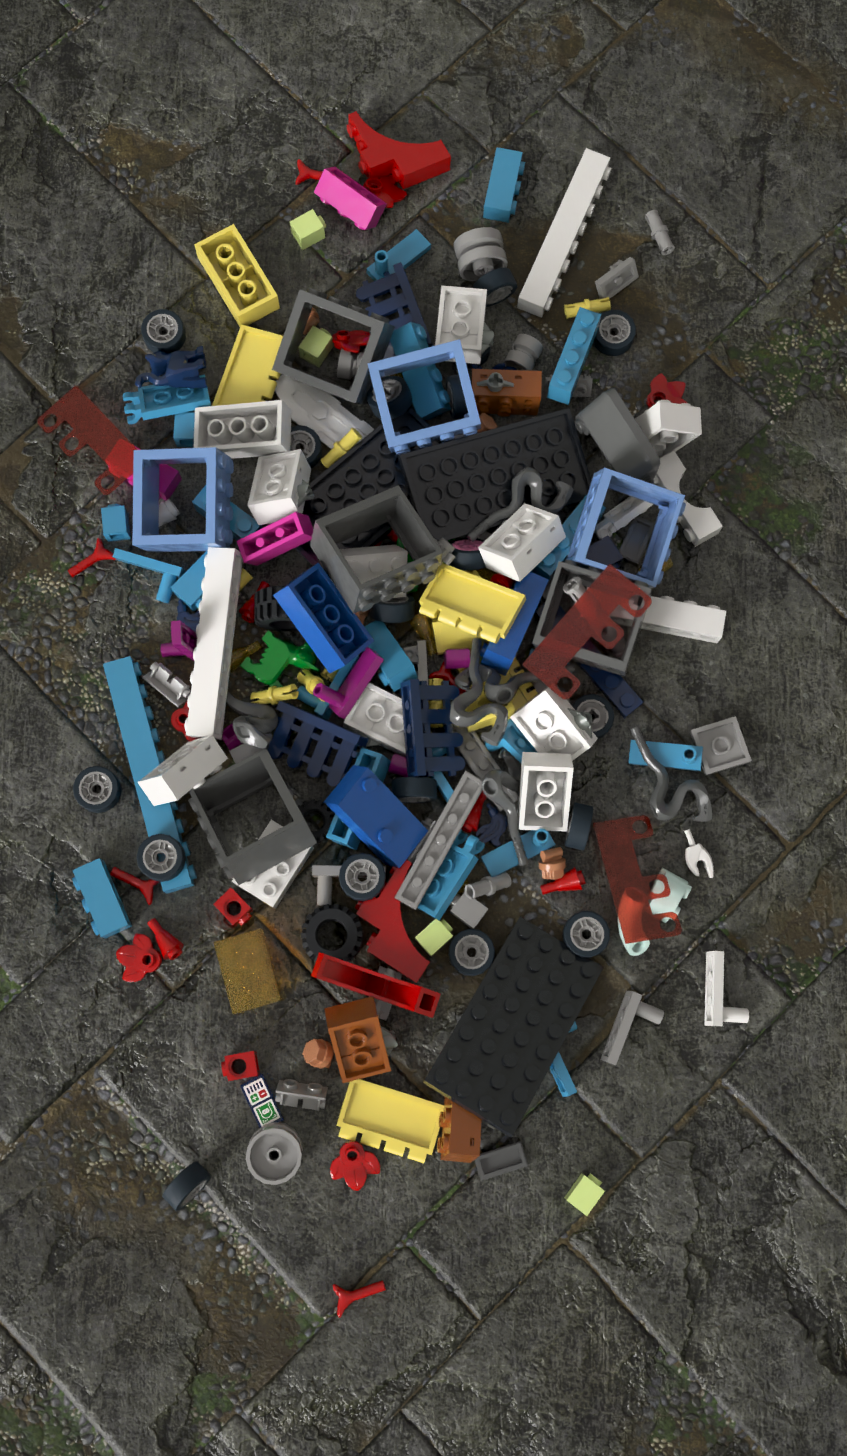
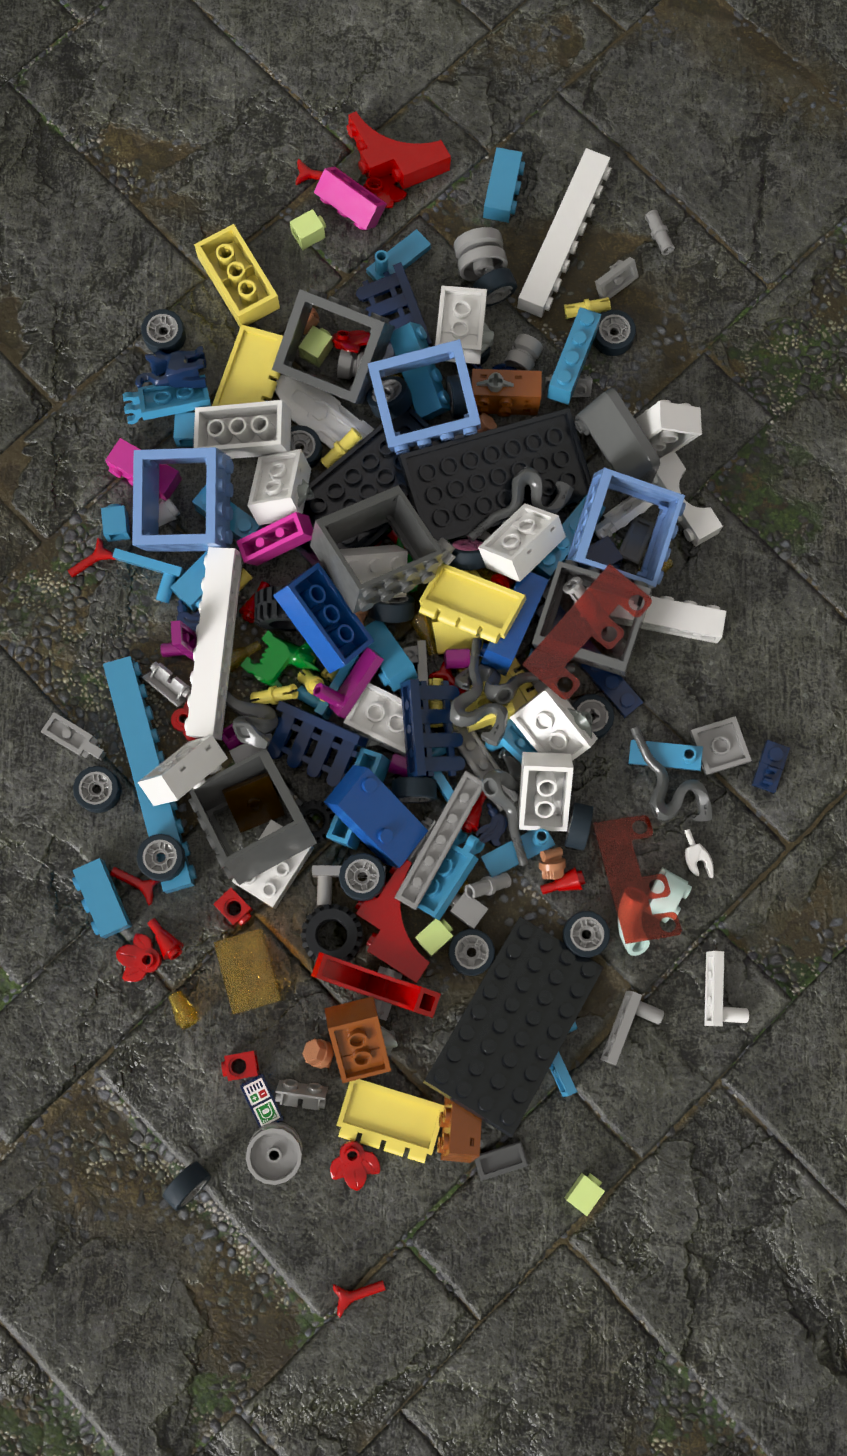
(72, 737): none -> light grey hinge
(97, 431): clear red piece -> none
(183, 1011): none -> clear yellow cone
(253, 802): none -> dark brown plate
(665, 391): red plate -> none
(770, 766): none -> dark blue plate

